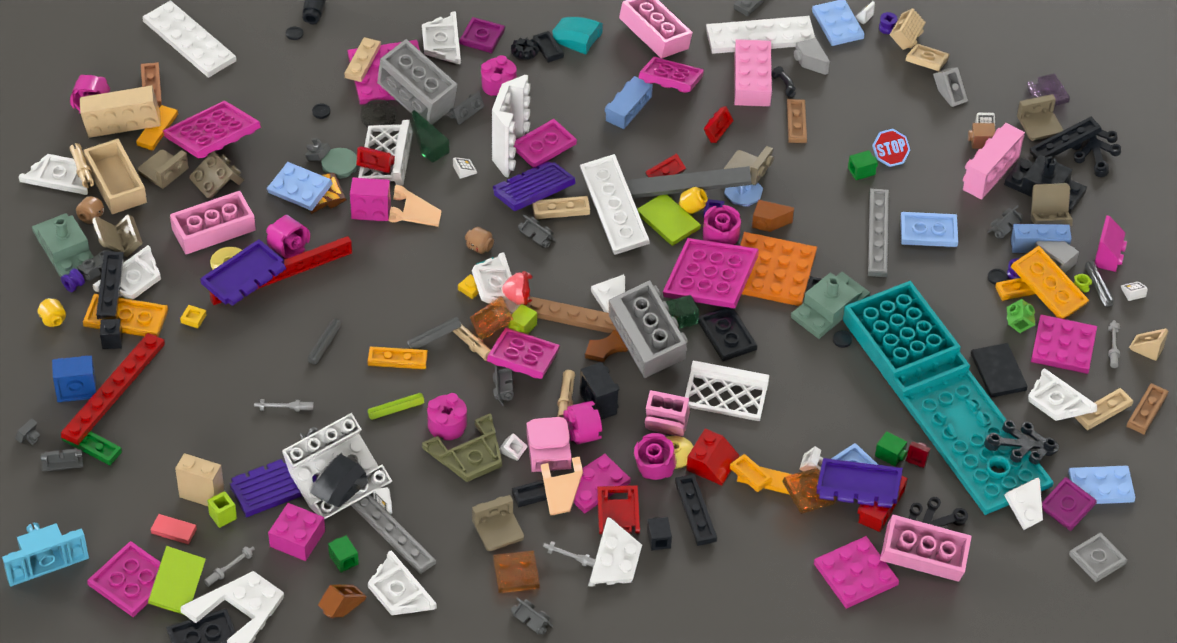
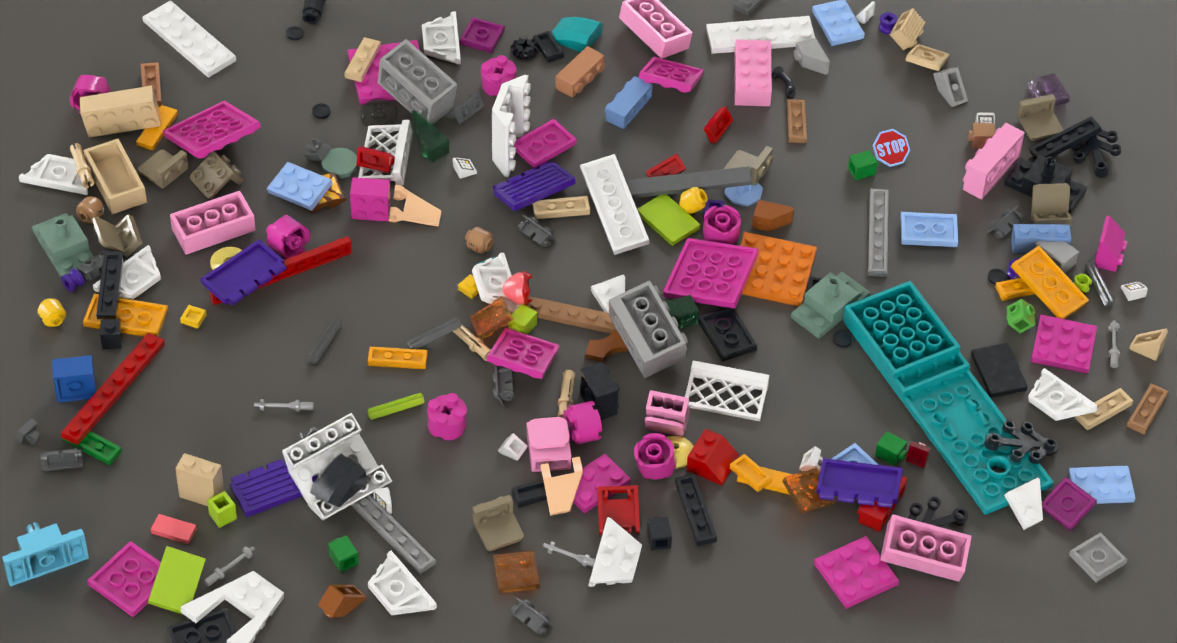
(296, 531): dark pink brick -> none
(473, 457): olive wing -> none
(580, 72): none -> nougat brick

